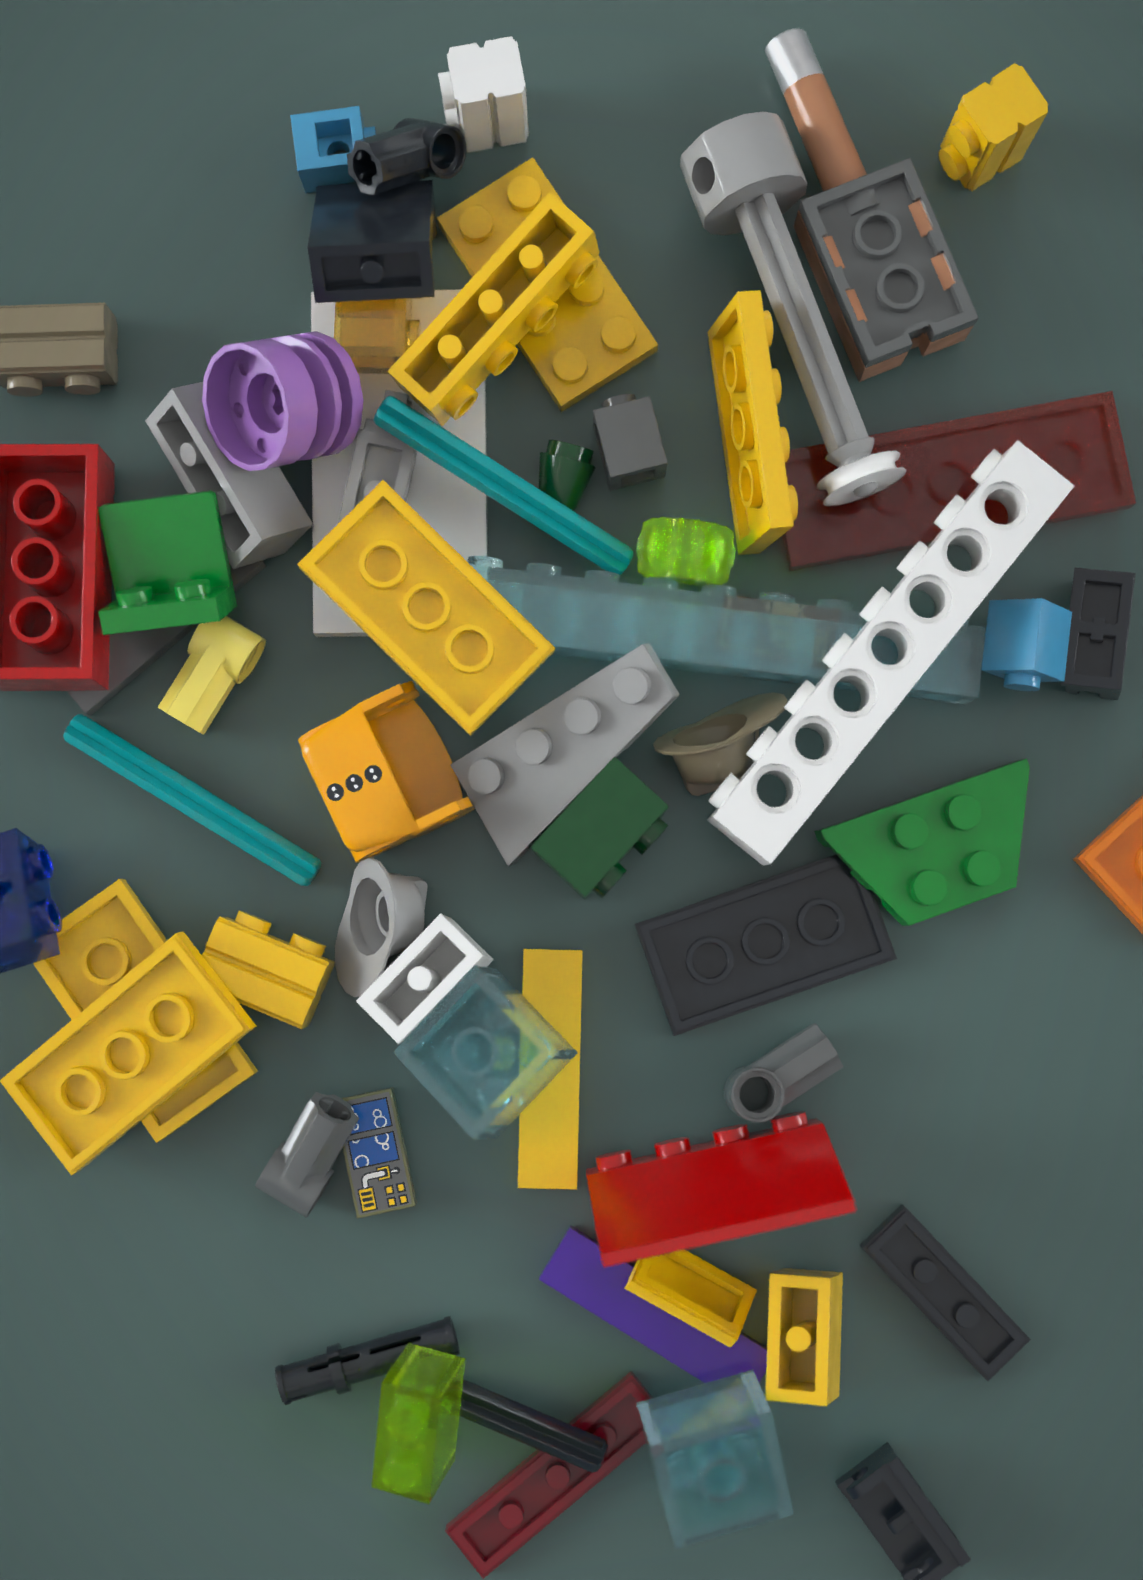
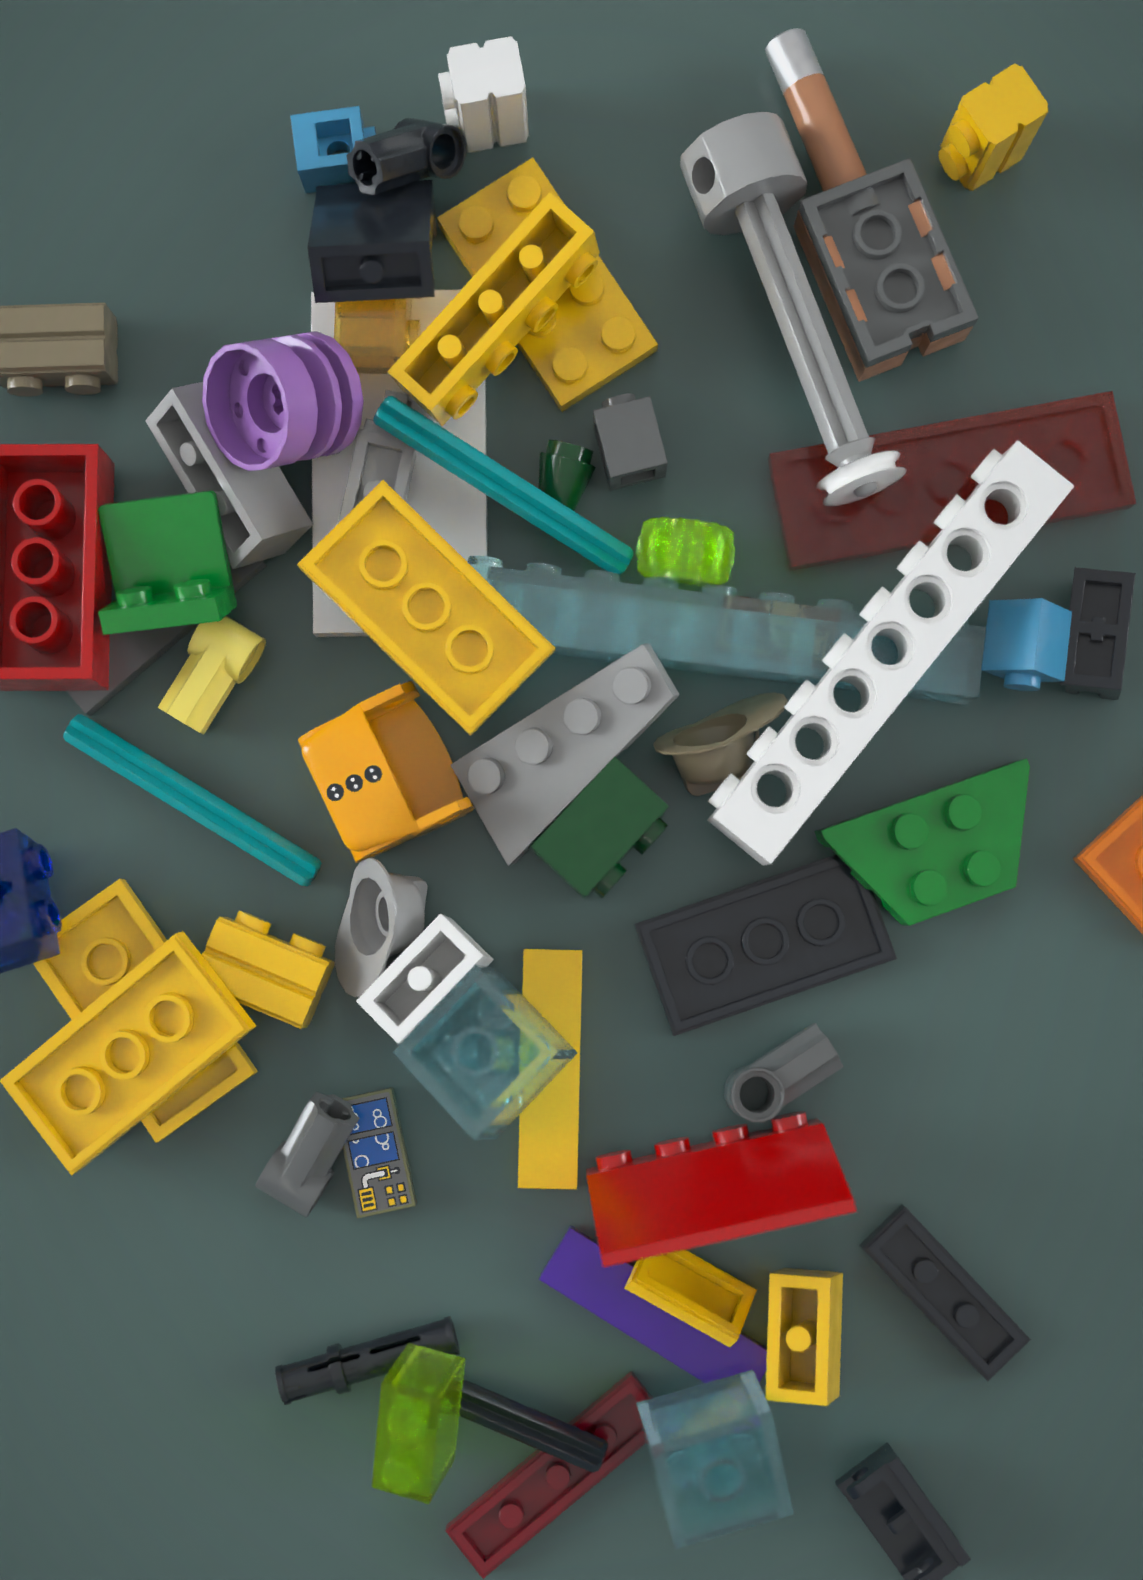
(750, 424): yellow plate -> none

